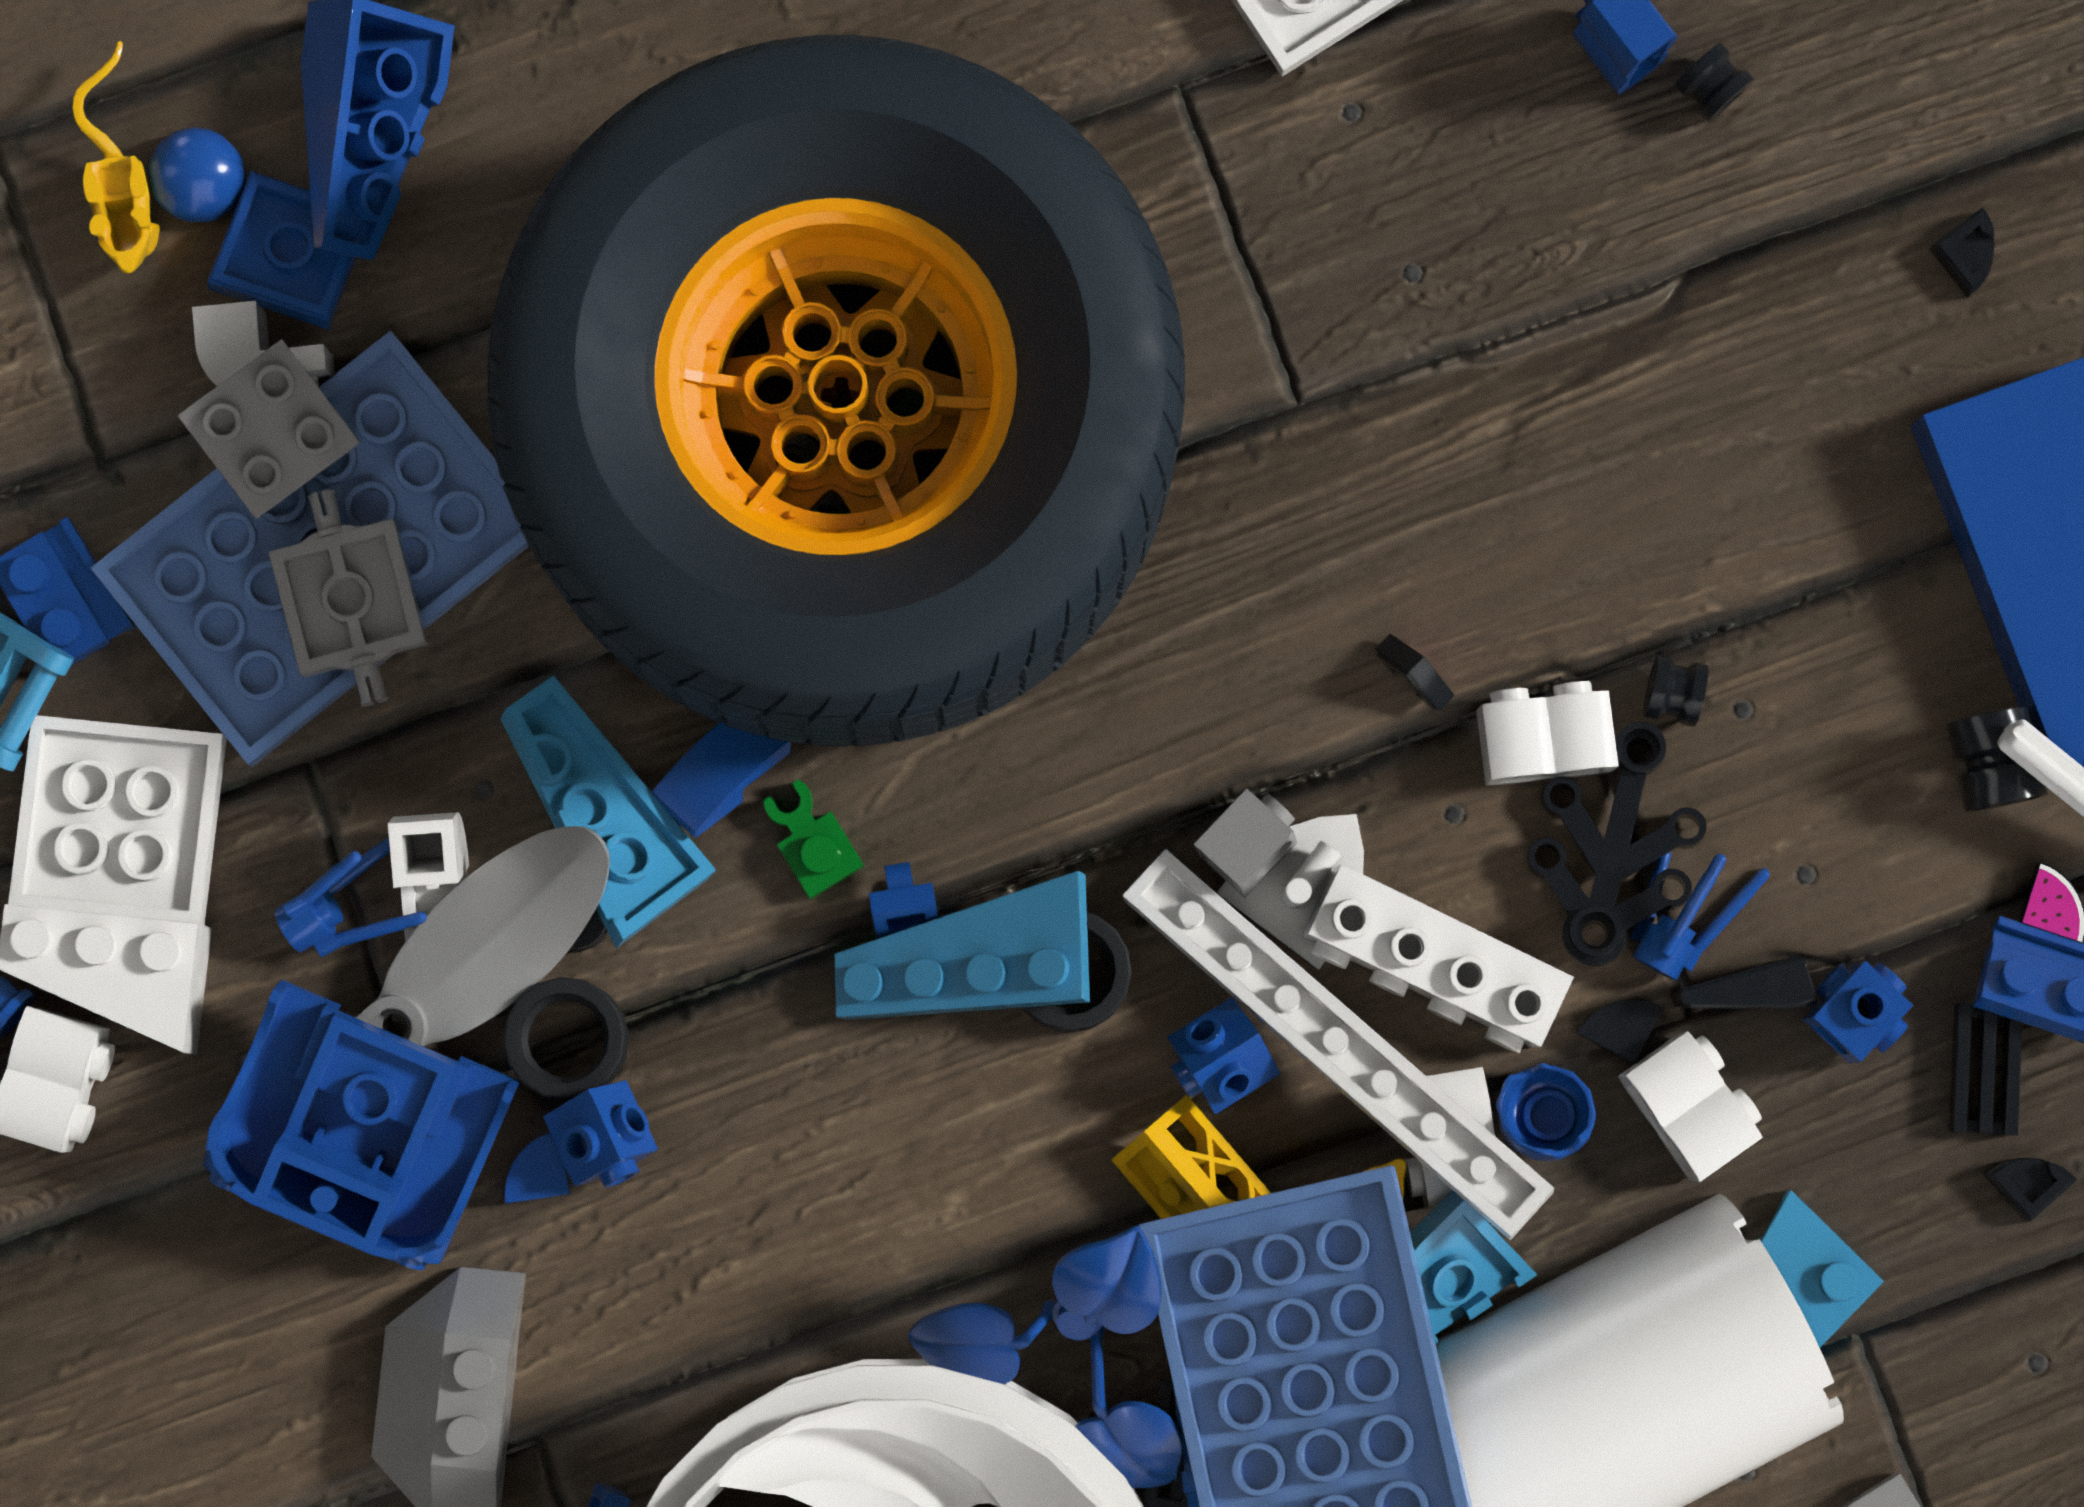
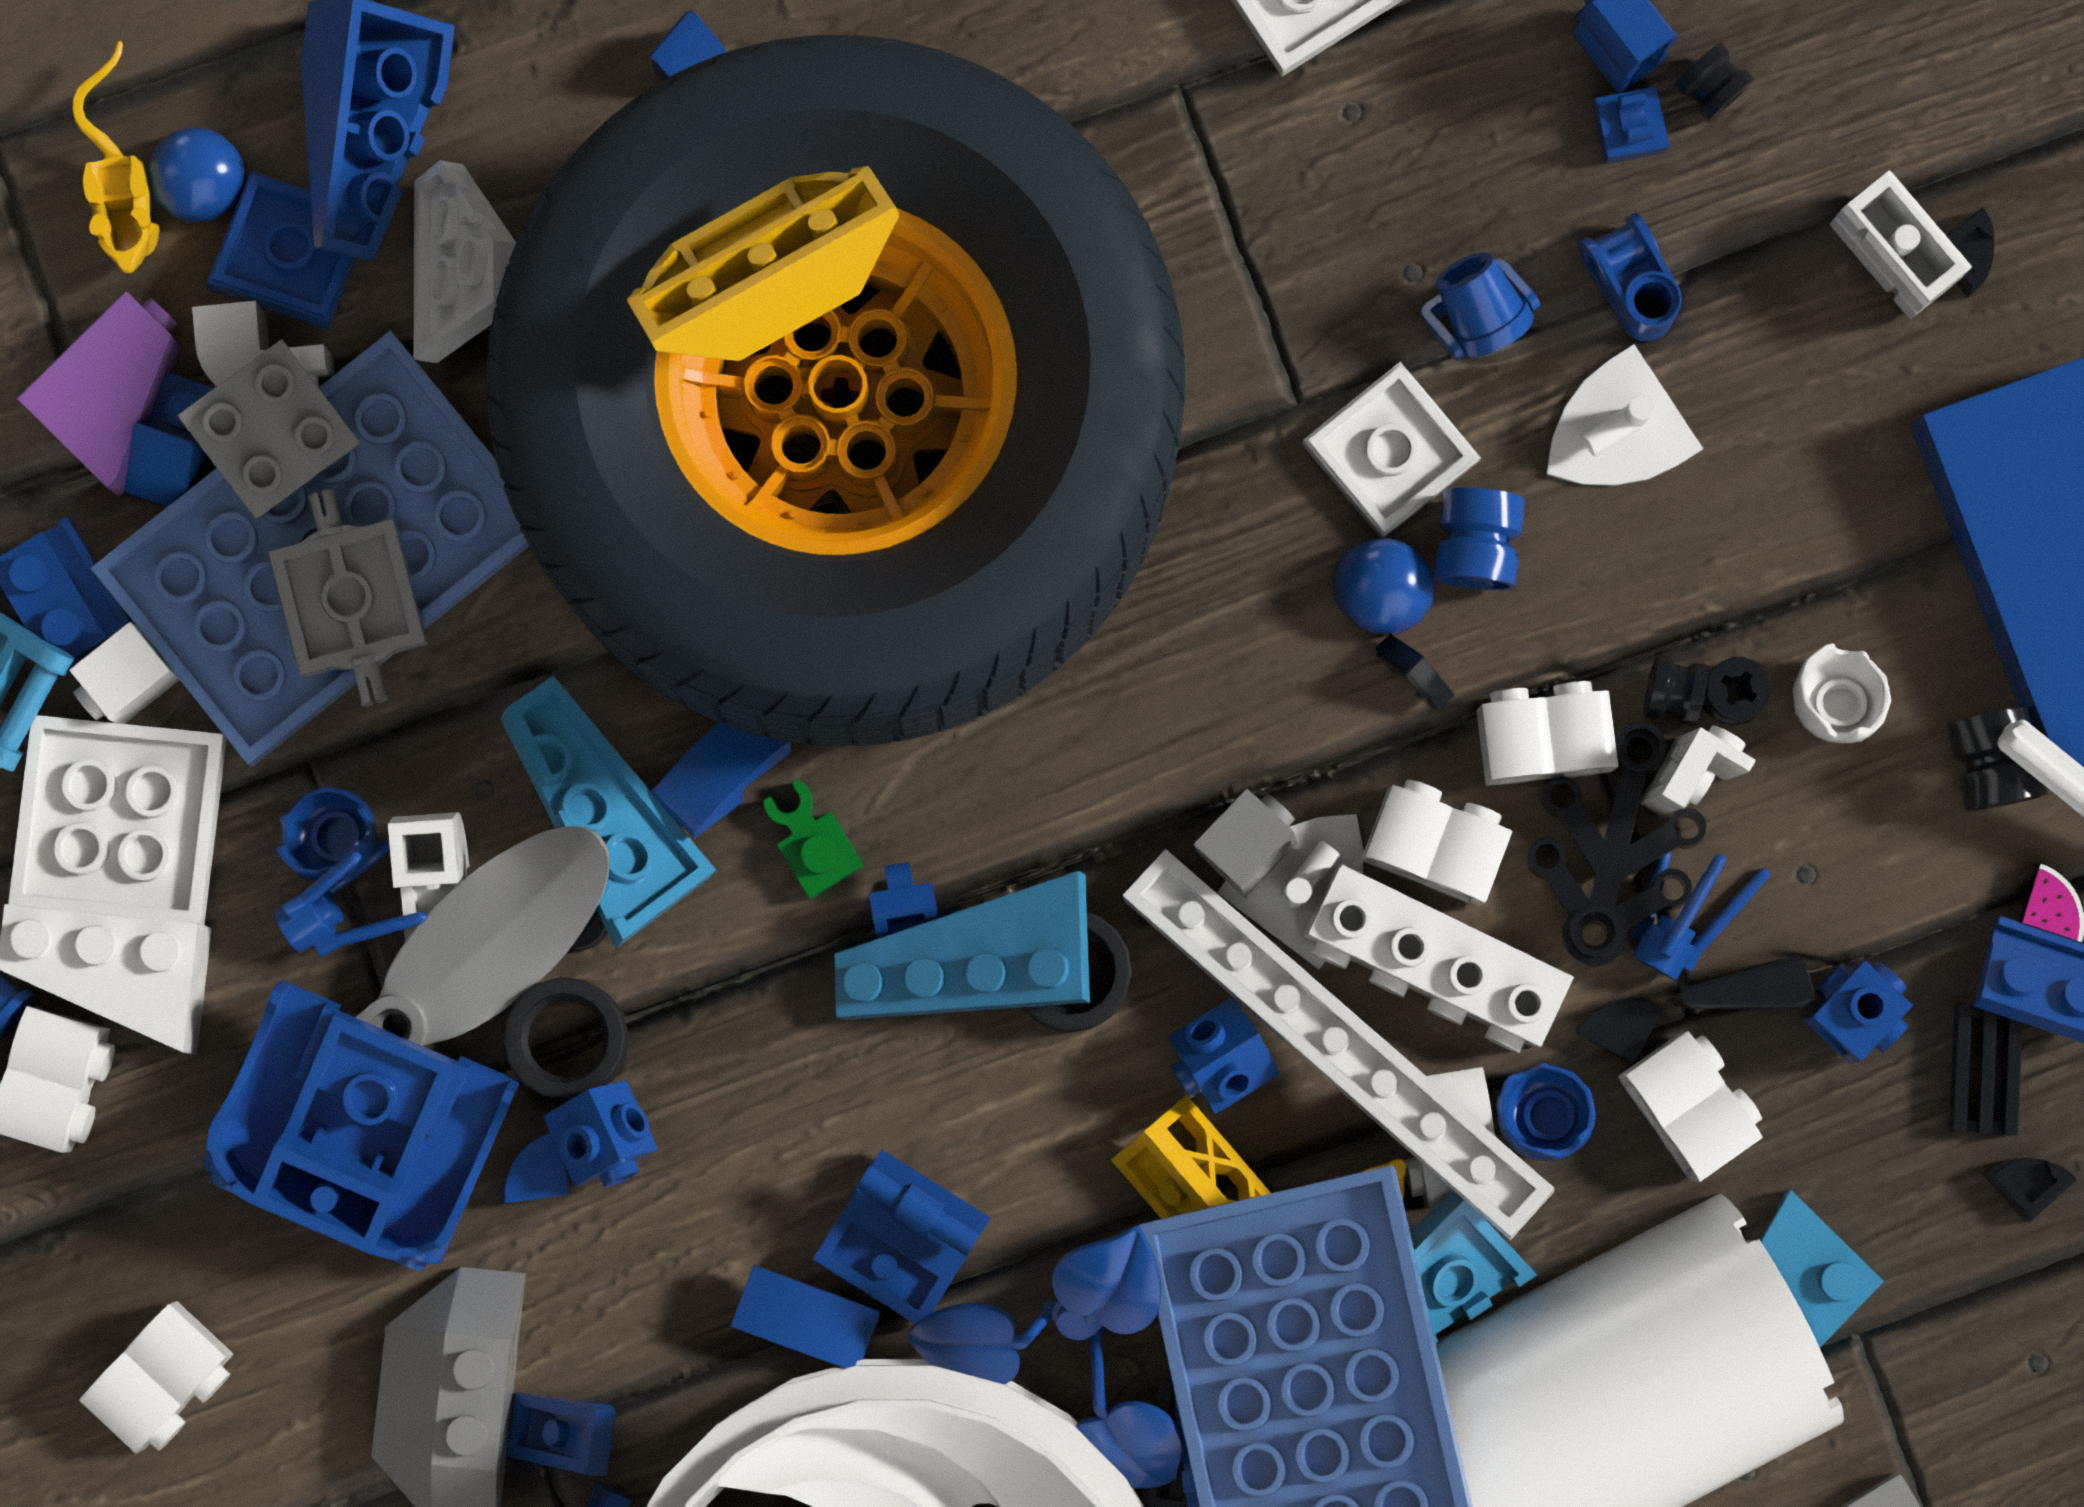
(107, 386): none -> medium lavender slope
(122, 676): none -> white brick
(158, 1378): none -> white brick
(163, 453): none -> blue slope
(326, 829): none -> blue hair
(457, 260): none -> white plate
(561, 1433): none -> blue slope
(685, 46): none -> blue slope
(766, 266): none -> yellow wedge
(805, 1318): none -> blue slope
(901, 1238): none -> blue plate
(1383, 585): none -> blue hair
(1391, 450): none -> white tile
(1437, 843): none -> white brick
(1480, 533): none -> blue wheel
(1484, 304): none -> blue piece
(1619, 427): none -> white shield
(1630, 125): none -> blue tile
(1630, 266): none -> blue piece
(1692, 766): none -> white bracket
(1727, 700): none -> black wheel
(1841, 695): none -> white hair
(1900, 244): none -> white brick

